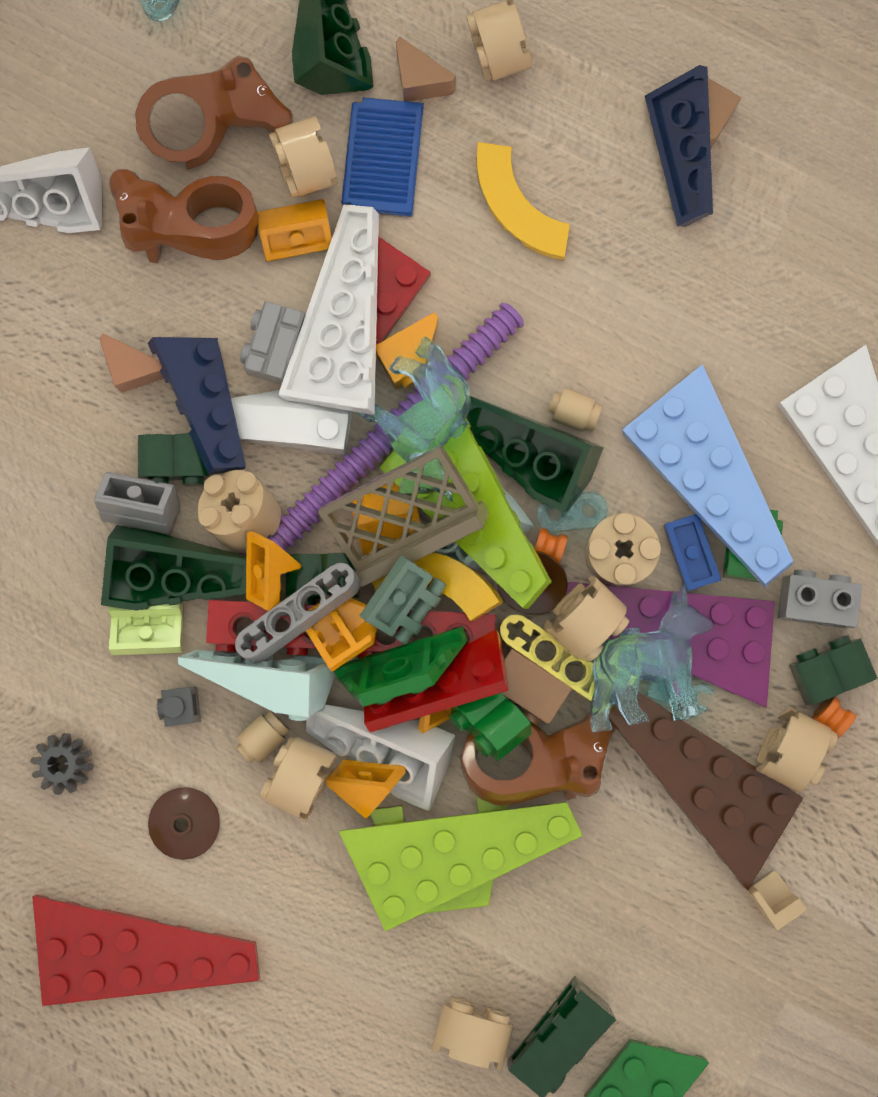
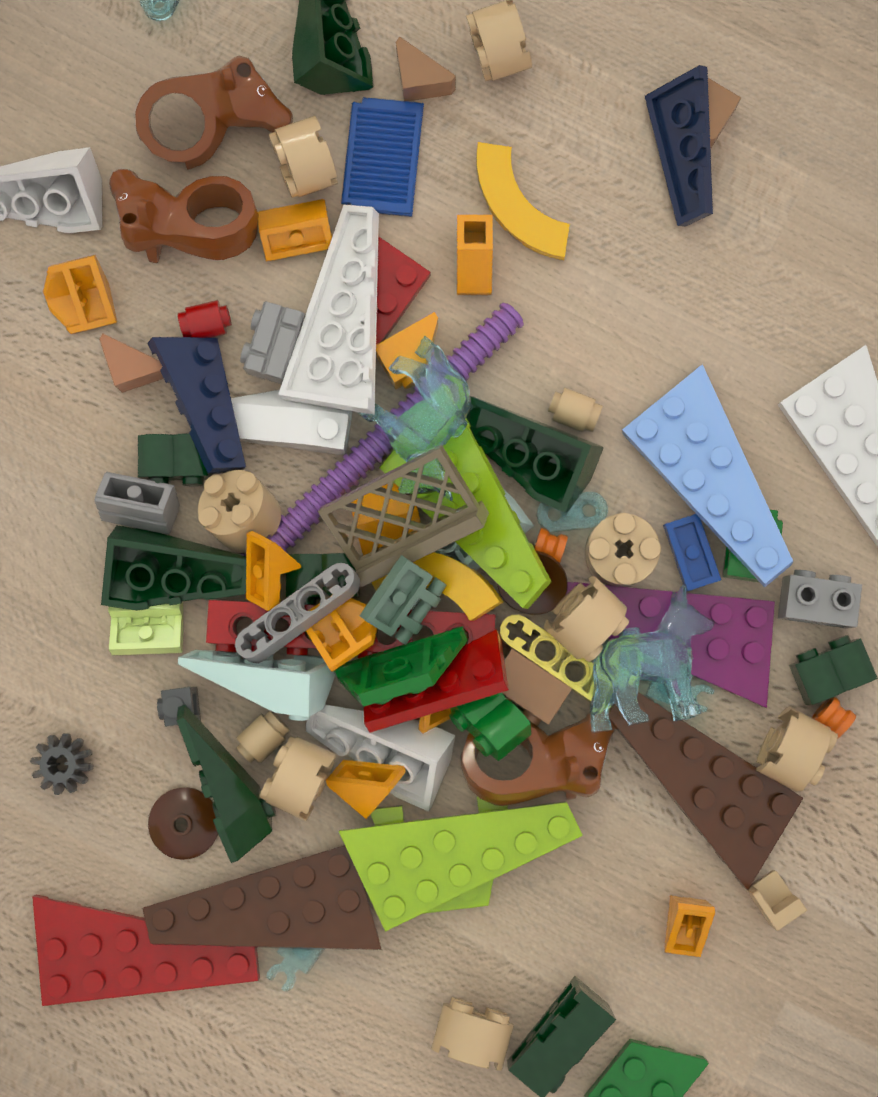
(79, 294): none -> light orange slope
(204, 320): none -> red brick
(239, 812): none -> dark green wedge
(286, 906): none -> reddish brown wing
(294, 959): none -> clear light blue plate
(474, 254): none -> light orange slope
(688, 925): none -> light orange slope

